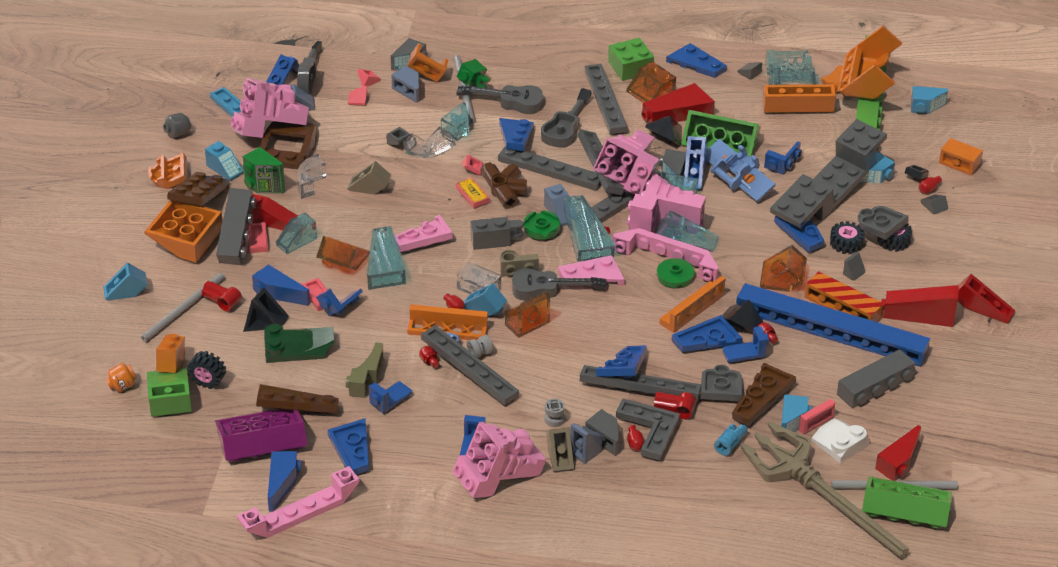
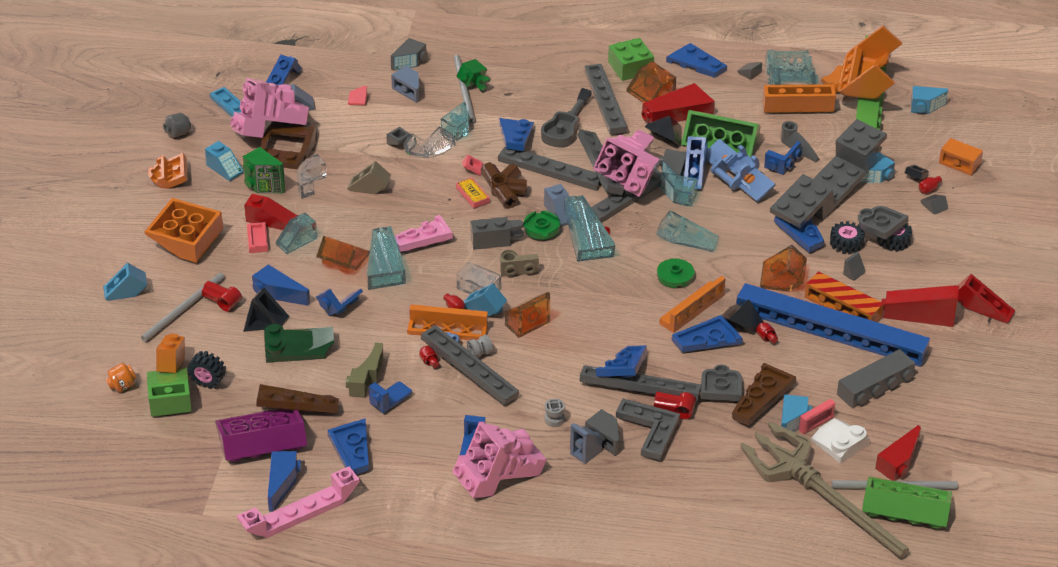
(198, 189): reddish brown plate -> none
(235, 226): dark grey brick -> none
(307, 69): dark grey piece -> none
(315, 288): coral tile -> none
(367, 77): coral slope -> none
(426, 65): orange panel -> none
(521, 98): dark grey piece -> none
(530, 282): dark grey piece -> none
(560, 449): dark tan slope -> none
(600, 267): bright pink wing -> none
(628, 240): bright pink slope -> none
(635, 438): red cylinder -> none
(660, 198): bright pink brick -> none
(729, 439): dark azure hinge -> none
(748, 350): blue bracket -> none
(790, 136): none -> dark grey piece

